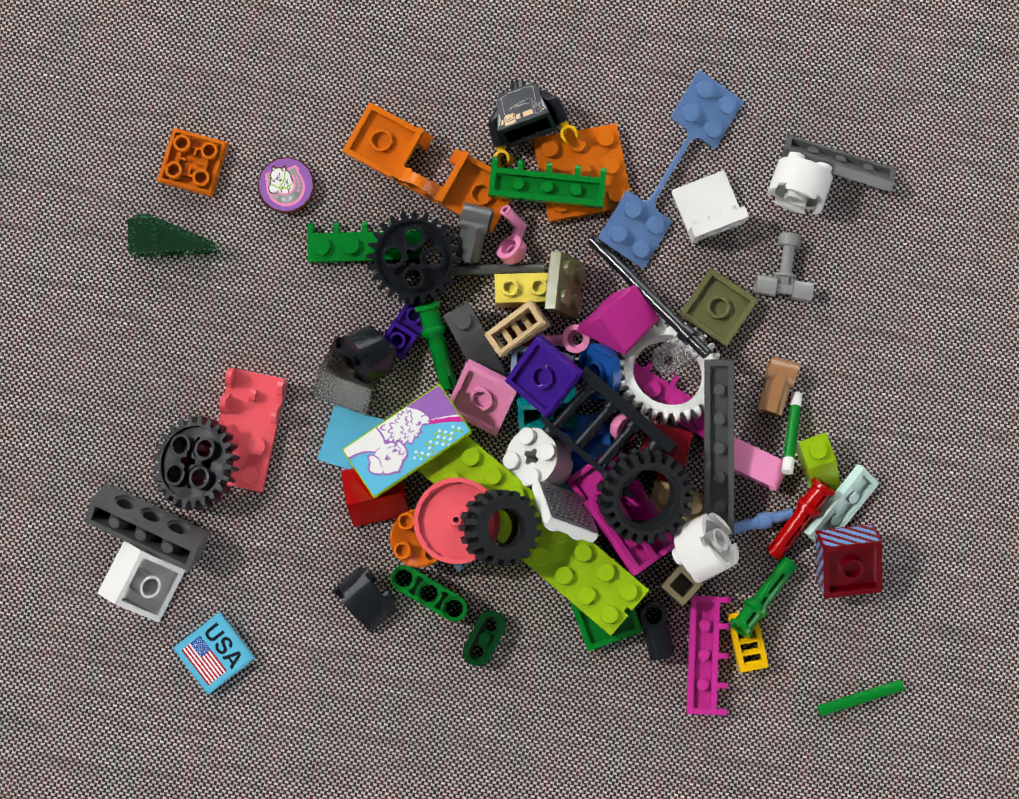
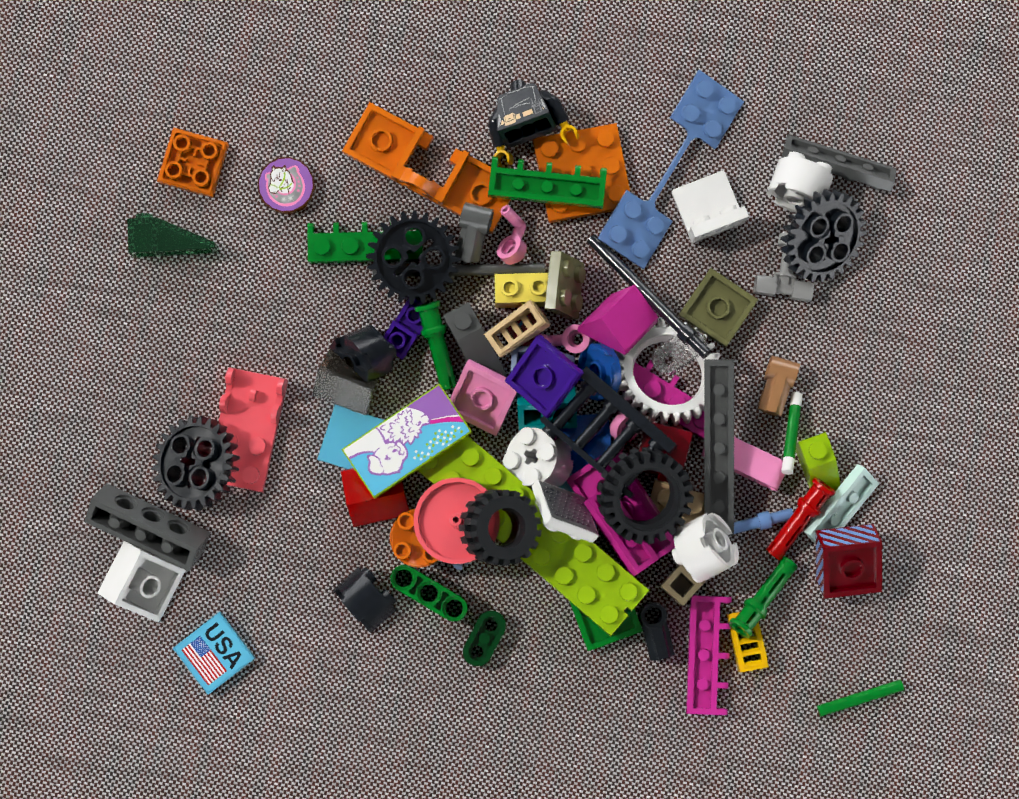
(823, 235): none -> black gear

